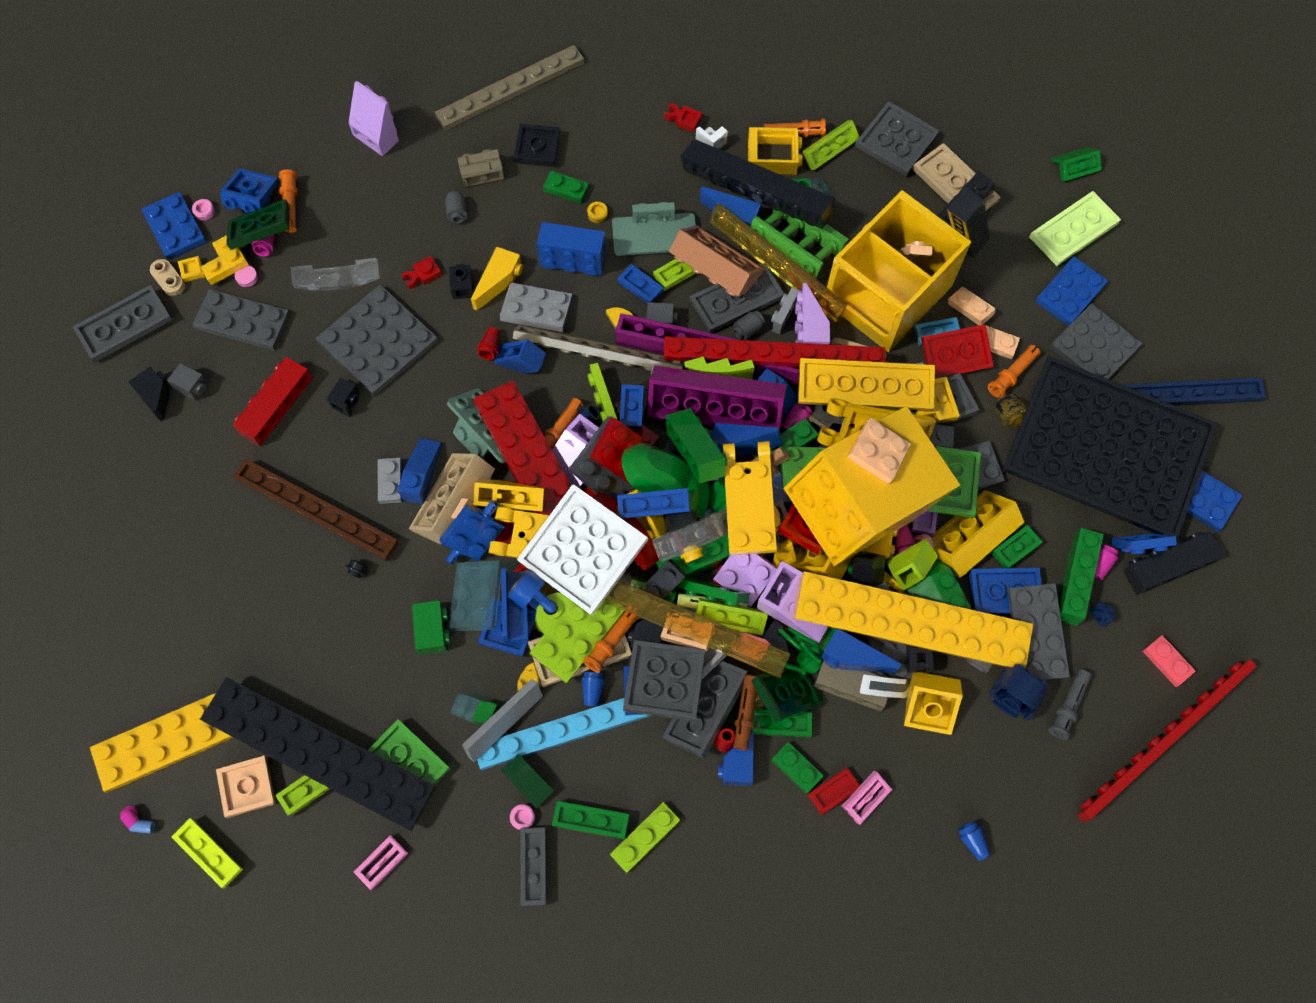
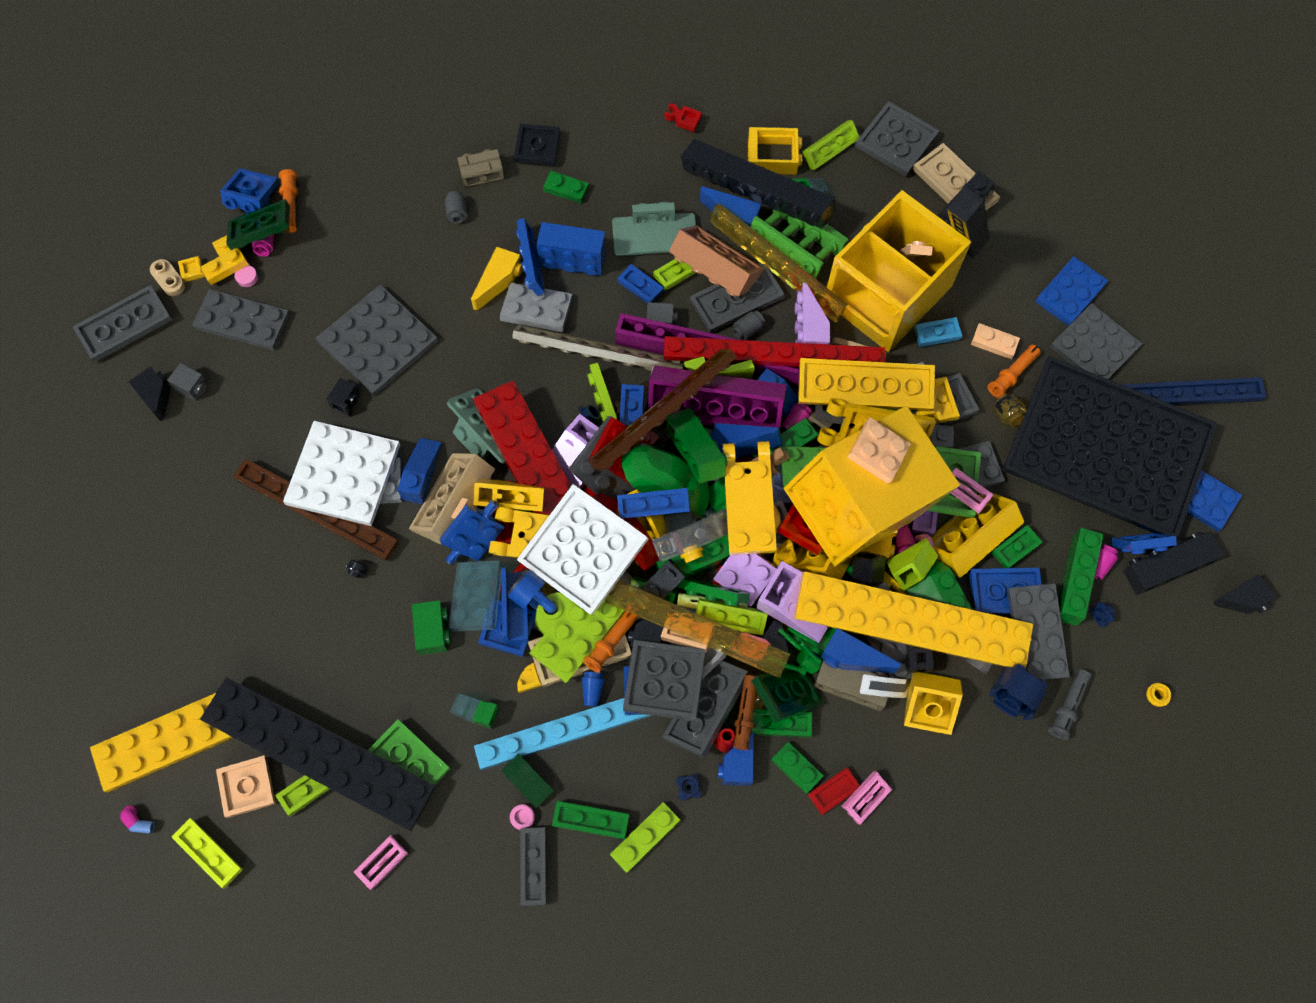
(173, 225): blue plate -> none
(203, 209): bright pink tile -> none
(272, 401): red brick -> none
(335, 277): clear slope -> none
(342, 473): none -> white plate
(372, 119): lavender slope -> none
(424, 271): red plate -> none
(461, 281): black brick -> none
(489, 344): red cone -> none
(502, 720): light grey tile -> none
(509, 87): dark tan plate -> none
(520, 356): blue slope -> none
(530, 256): none -> blue plate
(553, 434): orange pin -> none
(597, 212): yellow tile -> none
(614, 314): yellow tile -> none
(656, 414): none -> reddish brown plate
(691, 780): none -> dark blue plate
(711, 137): white panel -> none
(780, 317): light grey plate -> none
(805, 125): orange pin -> none
(958, 351): red plate -> none
(971, 306): light nougat plate -> none
(974, 485): none -> bright pink tile
(974, 839): blue cone -> none
(1074, 228): yellowish green plate -> none
(1078, 163): green panel -> none
(1159, 745): red plate -> none
(1164, 692): none -> yellow plate
(1169, 661): coral plate -> none
(1248, 596): none -> black slope

